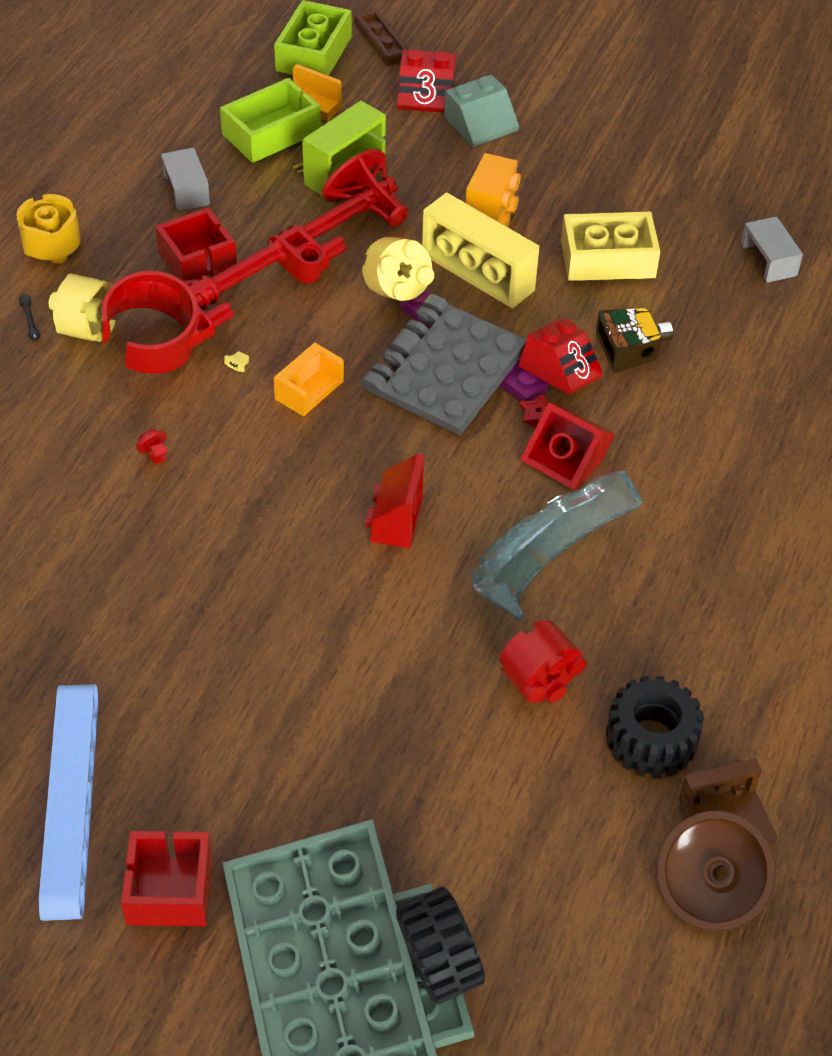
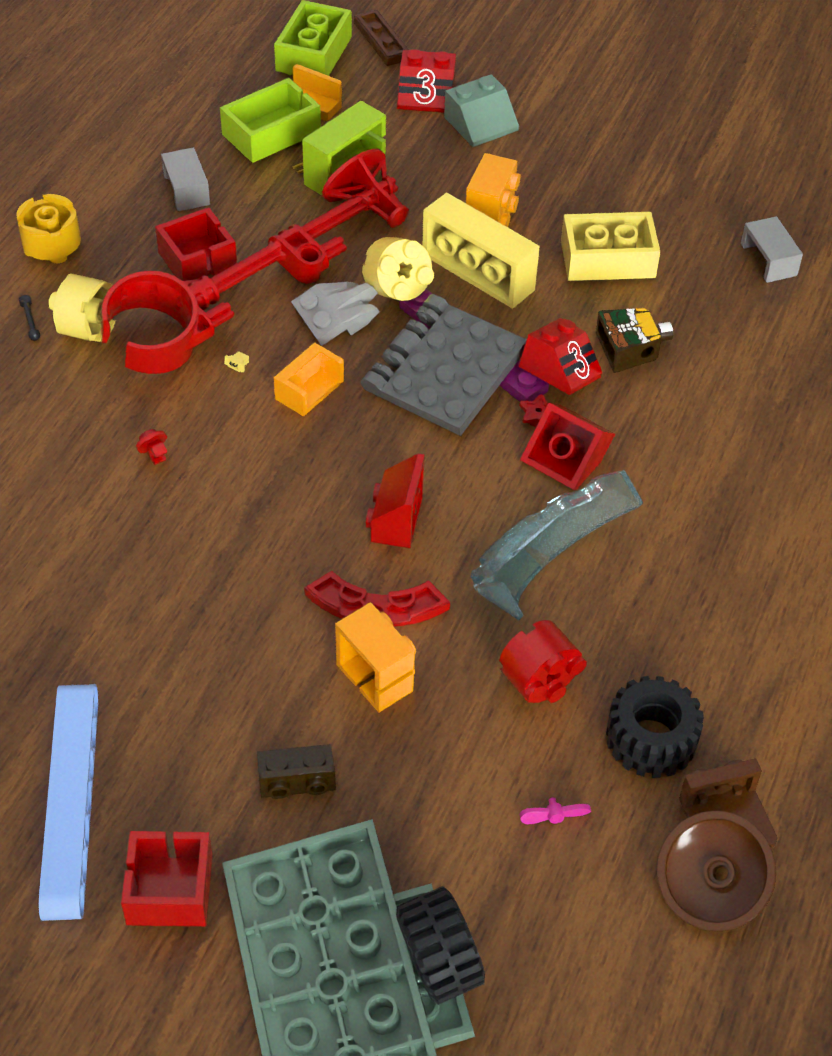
(296, 771): none -> dark brown bracket
(336, 307): none -> light grey plate
(372, 646): none -> light orange piece
(401, 606): none -> red tile
(554, 812): none -> dark pink piece

